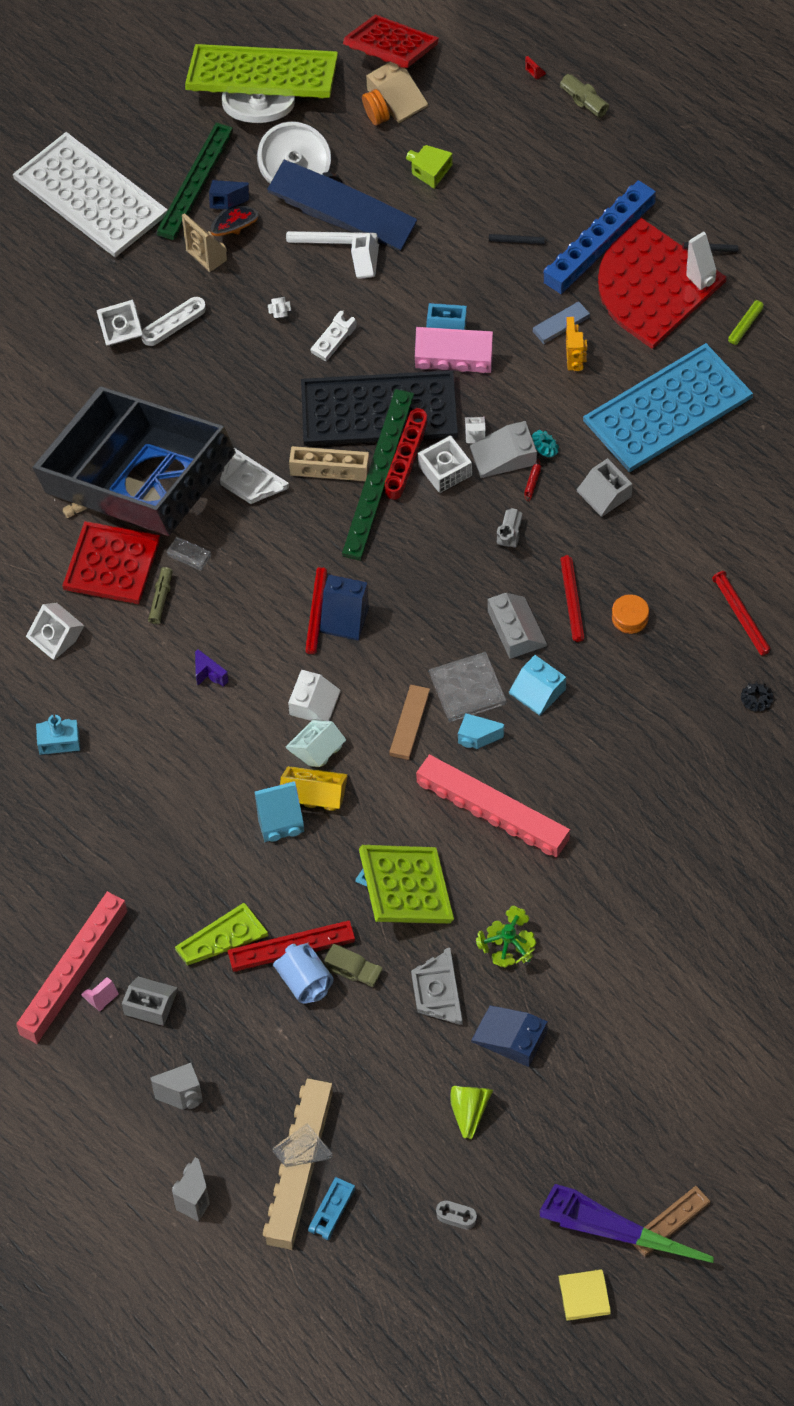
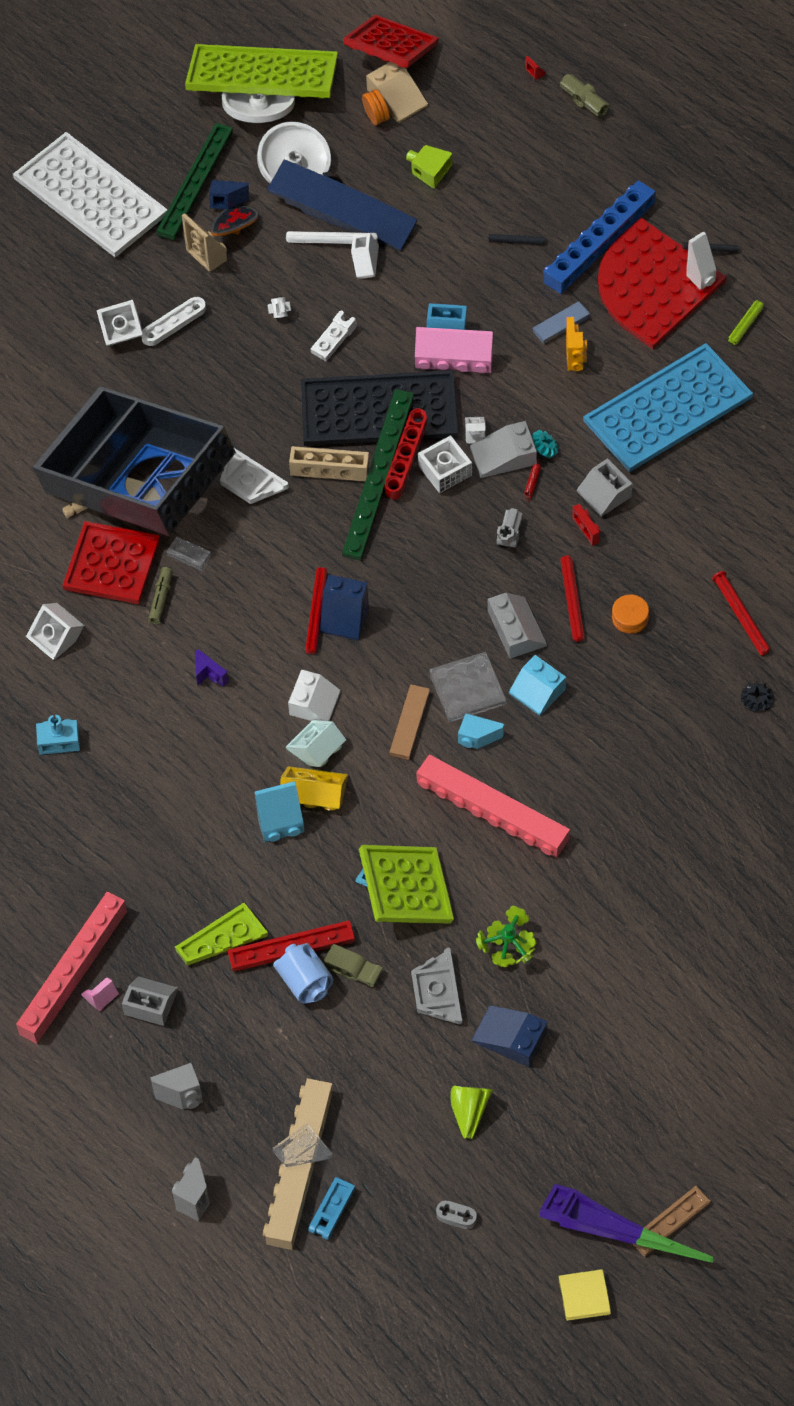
(583, 520): none -> red plate

